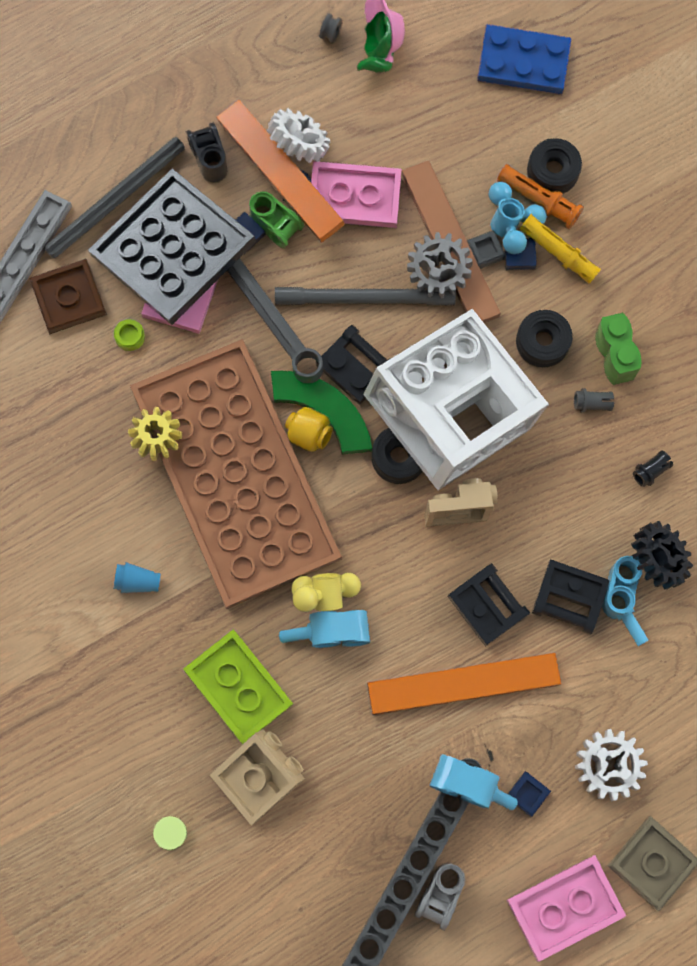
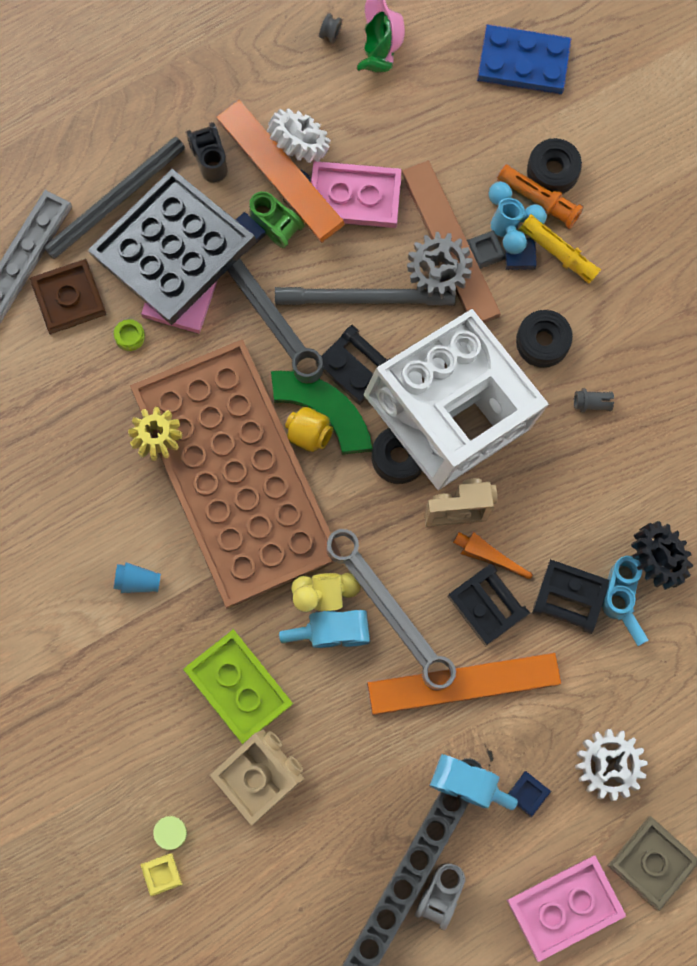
(161, 874): none -> light yellow tile
(390, 609): none -> light grey piece
(479, 549): none -> orange piece
(615, 343): bright green brick -> none
(650, 470): black pin -> none

